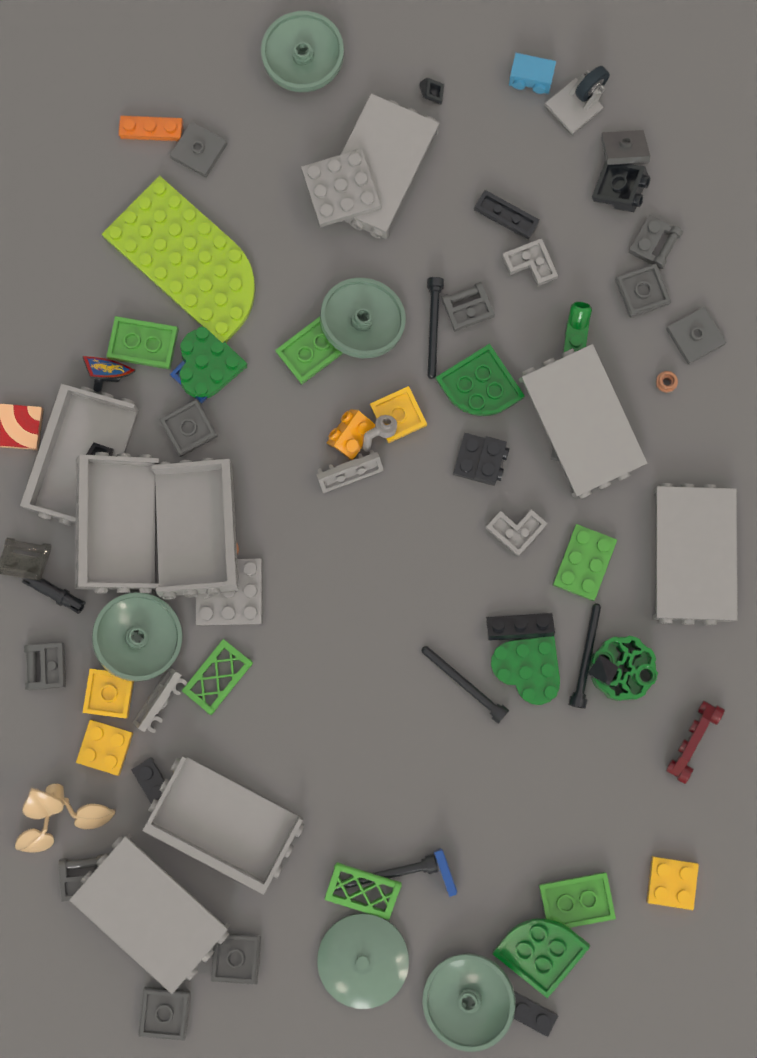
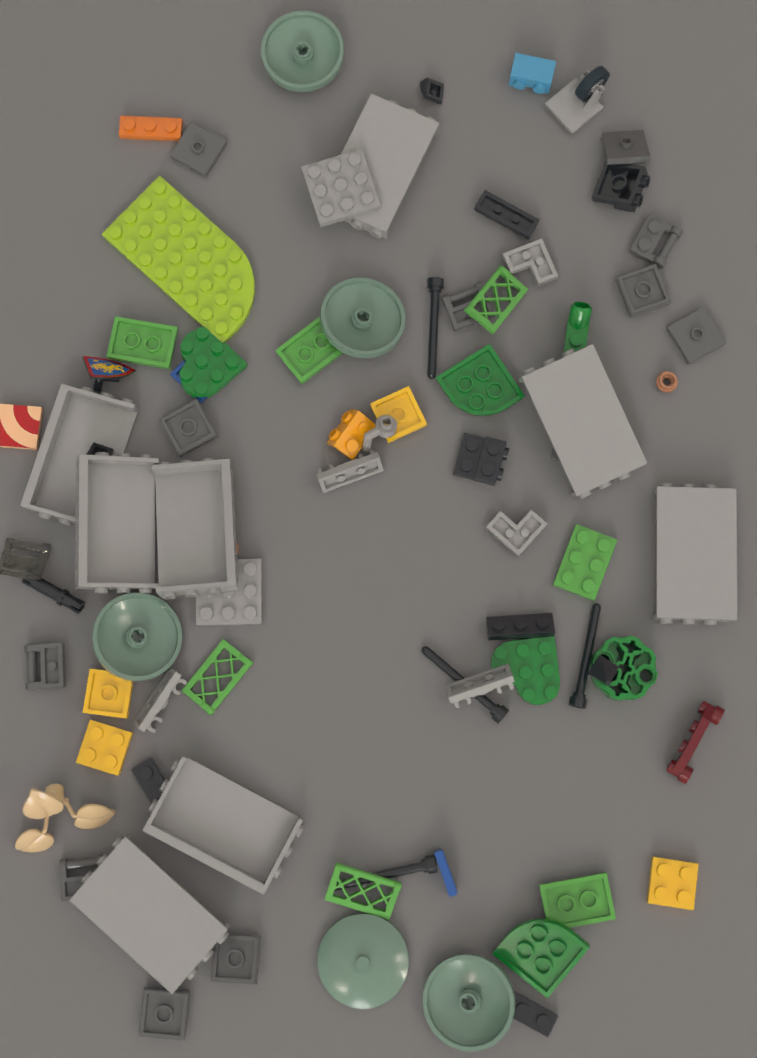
(480, 684): none -> light grey plate
(481, 317): none -> bright green window

